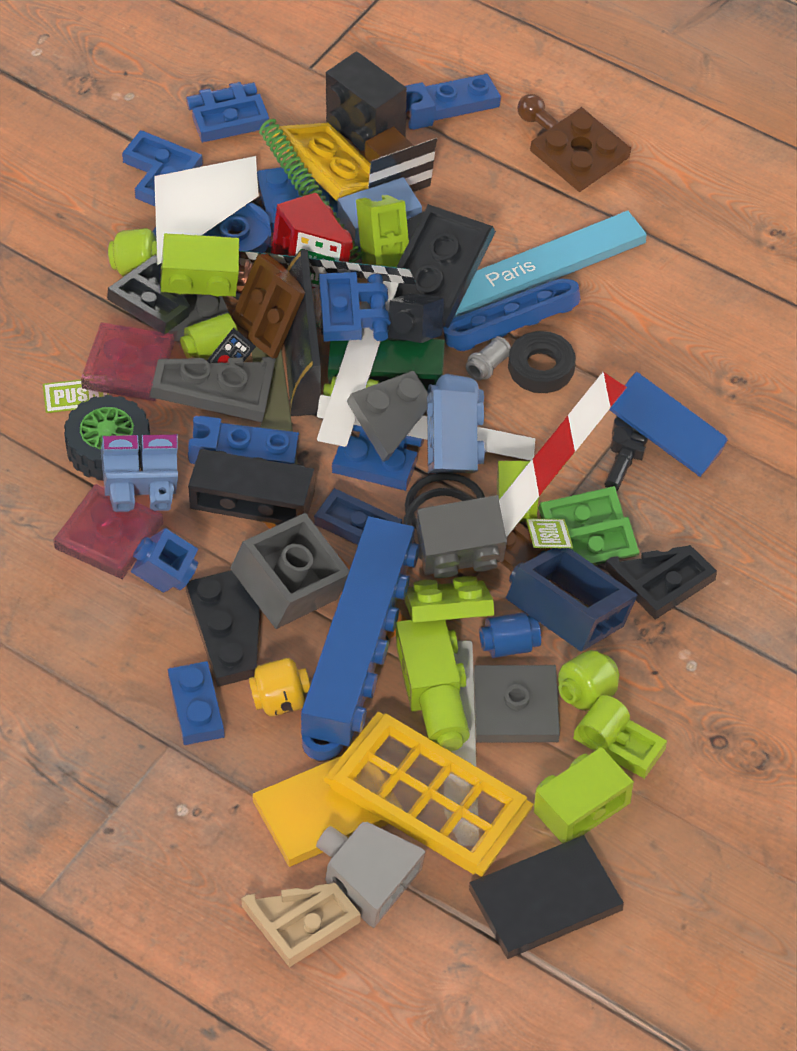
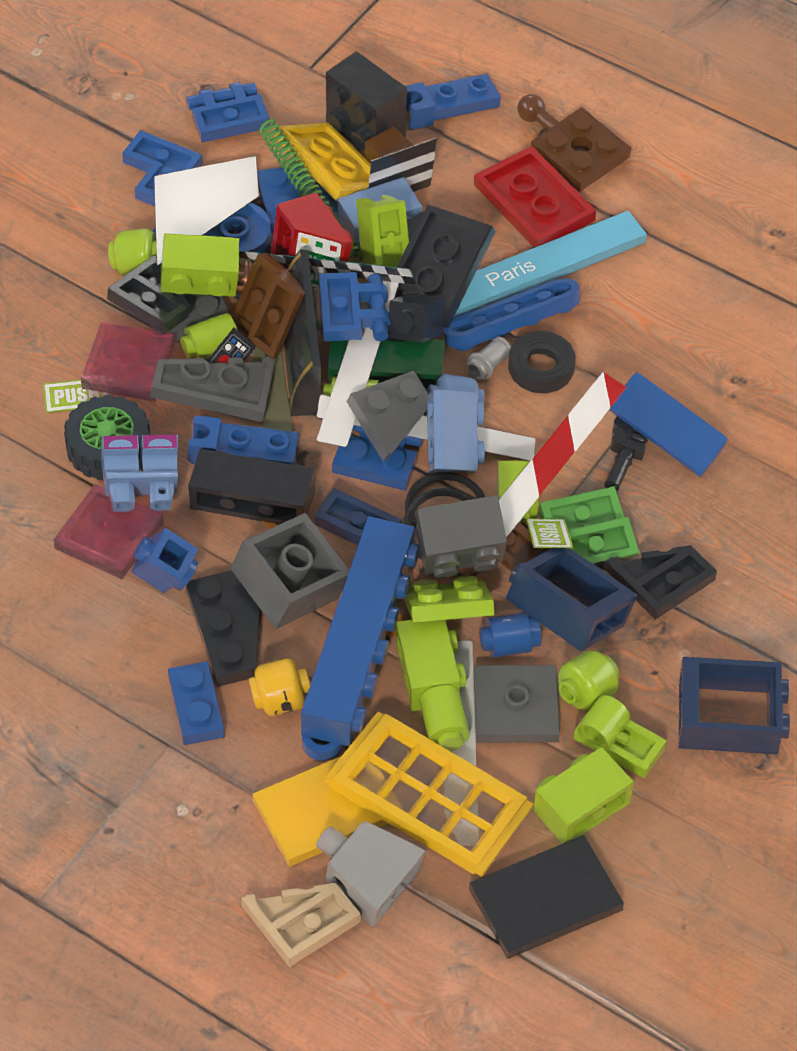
(534, 197): none -> red plate
(732, 676): none -> dark blue window

